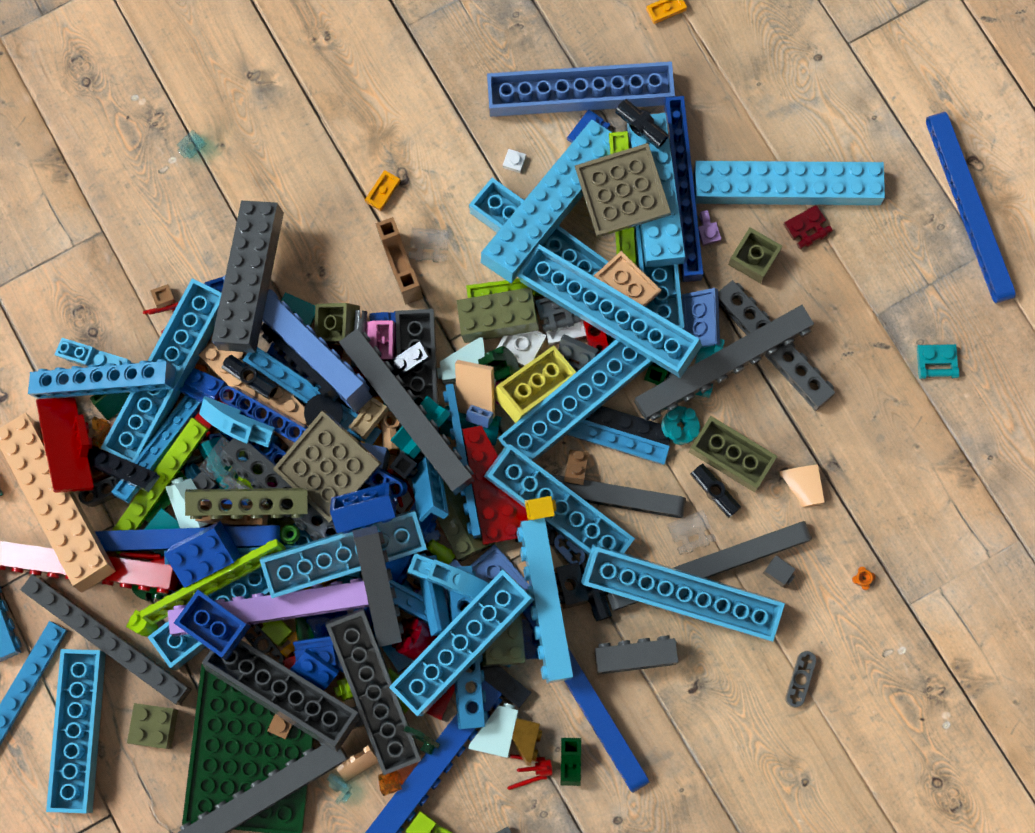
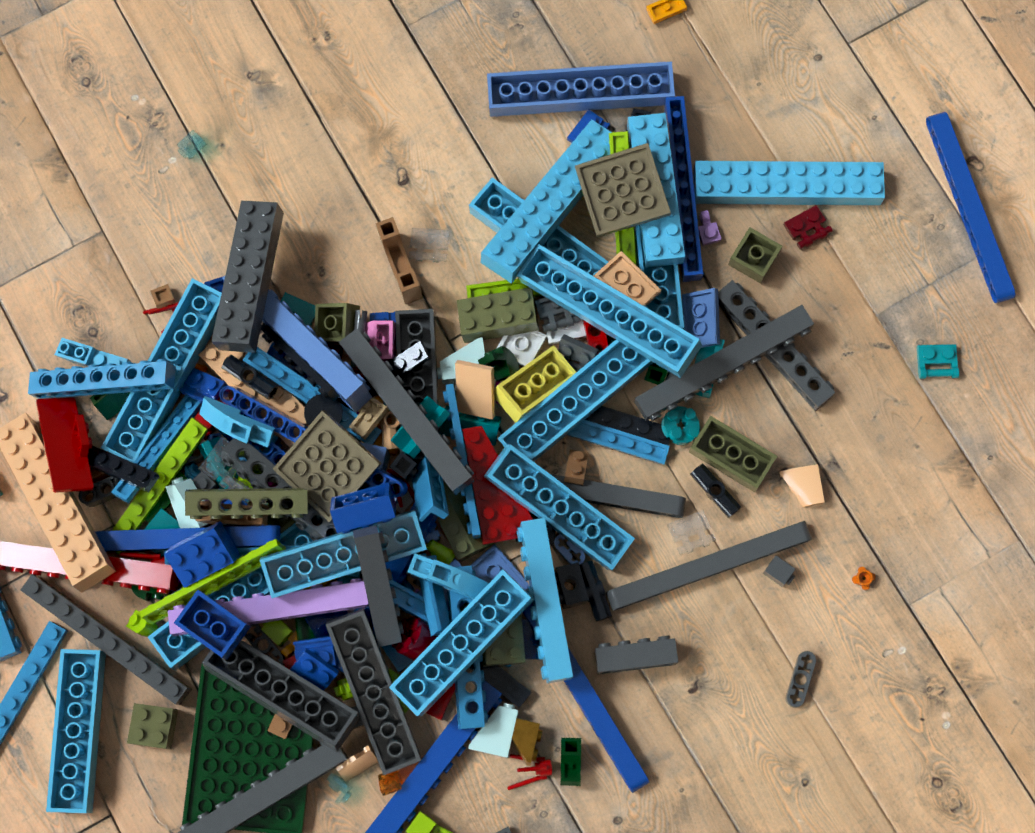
(102, 429): clear orange bracket -> none
(290, 528): bright green plate -> none
(382, 190): light orange plate -> none
(429, 744): clear green piece -> none
(479, 416): medium blue piece -> none
(514, 161): white plate -> none
(540, 507): yellow brick -> none
(641, 123): black piece -> none
(682, 592): medium azure brick -> none

